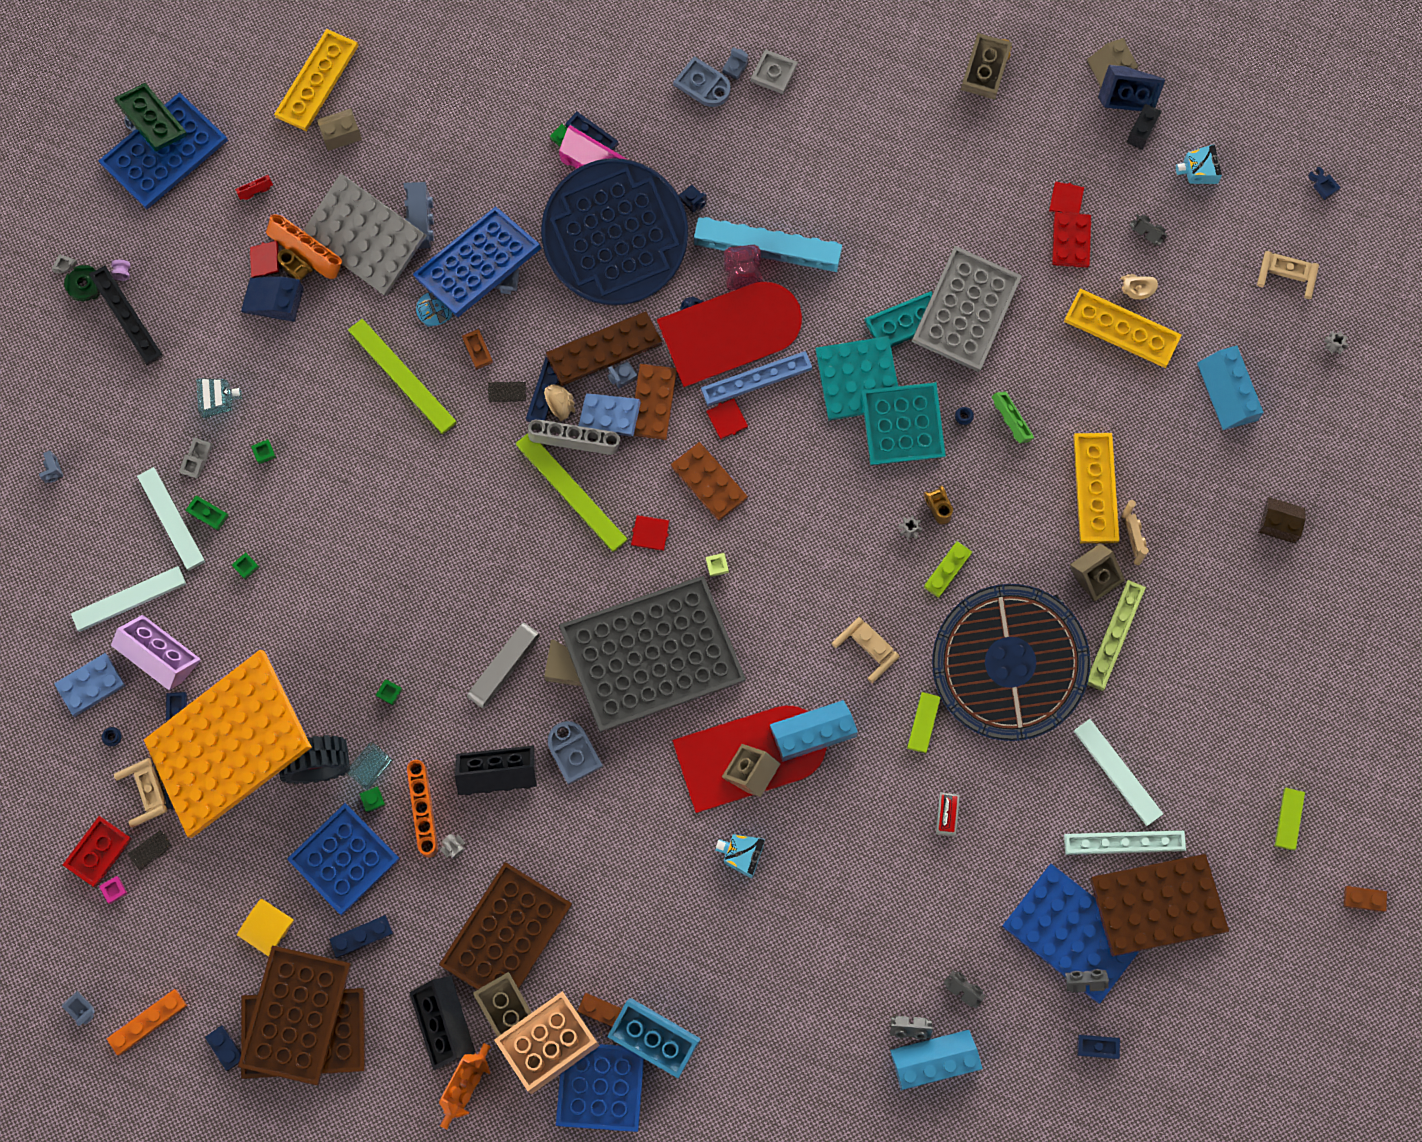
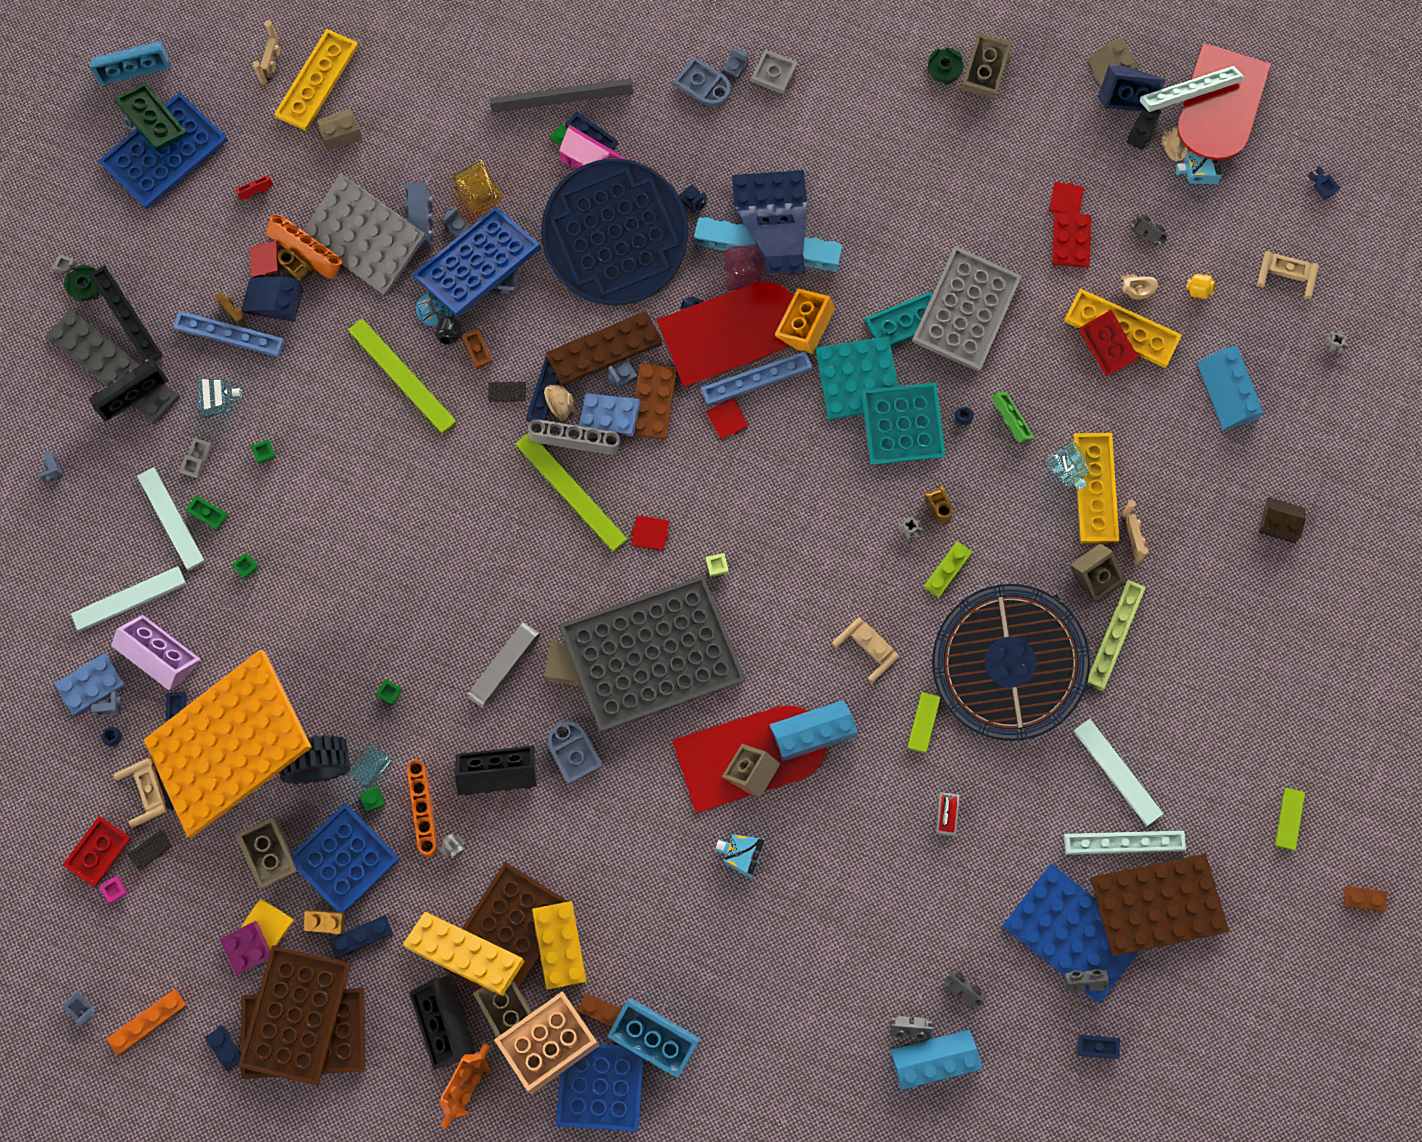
(105, 708): none -> sand blue bracket
(106, 361): none -> dark grey plate
(120, 270): lavender wheel -> none
(128, 389): none -> black slope
(130, 63): none -> dark azure slope
(228, 334): none -> medium blue plate
(236, 314): none -> pearl gold plate
(245, 948): none -> magenta plate
(267, 852): none -> dark tan slope
(272, 51): none -> tan plate
(324, 921): none -> pearl gold plate
(448, 330): none -> black head
(455, 222): none -> sand blue bracket
(463, 953): none -> yellow plate
(477, 188): none -> clear yellow piece
(559, 945): none -> yellow plate
(561, 95): none -> dark grey tile
(709, 481): dark orange plate -> none
(773, 199): none -> dark blue wing
(805, 320): none -> light orange slope
(945, 56): none -> dark green plate
(1069, 465): none -> clear light blue torso
(1108, 343): none -> red plate
(1173, 145): none -> tan hat
(1191, 89): none -> light aqua tile
(1201, 286): none -> yellow head
(1221, 120): none -> piece

